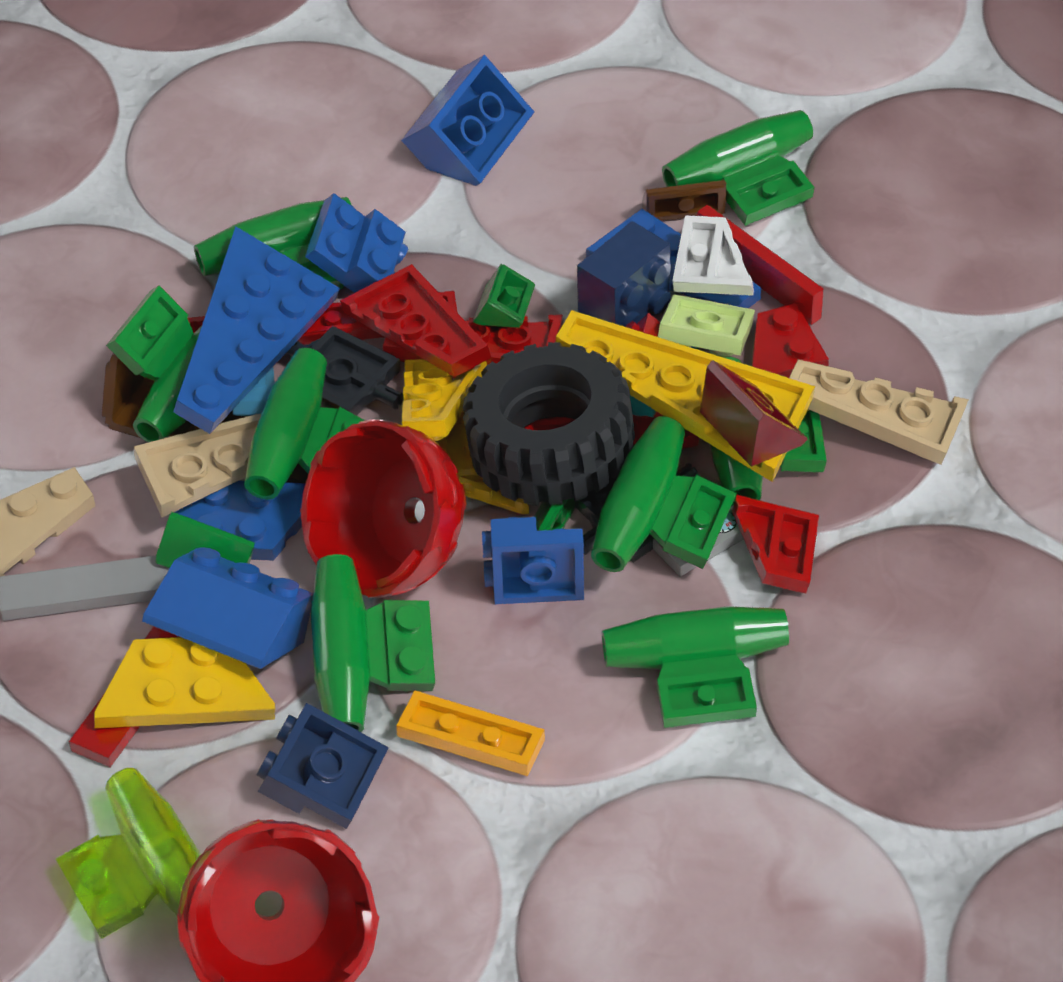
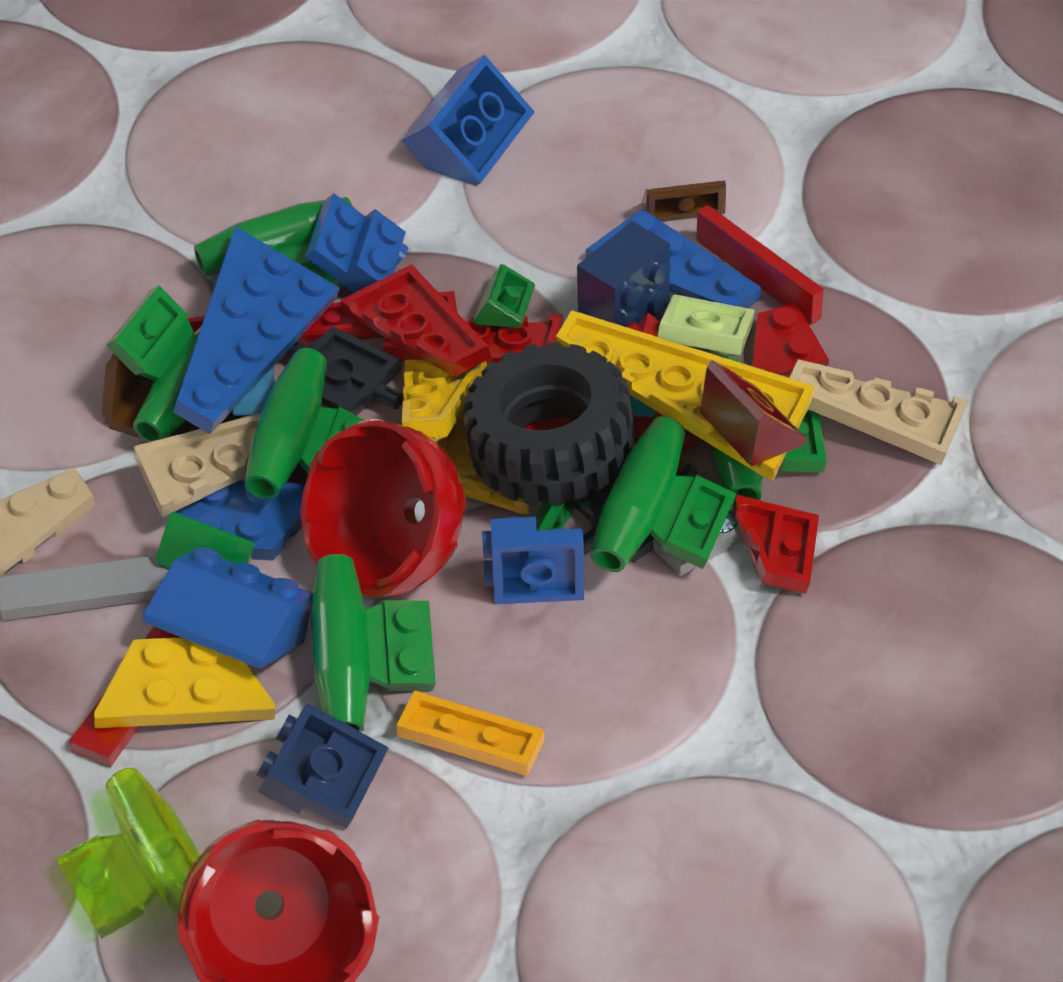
(699, 658): green plate -> none
(710, 259): white wing -> none
(751, 164): green plate -> none

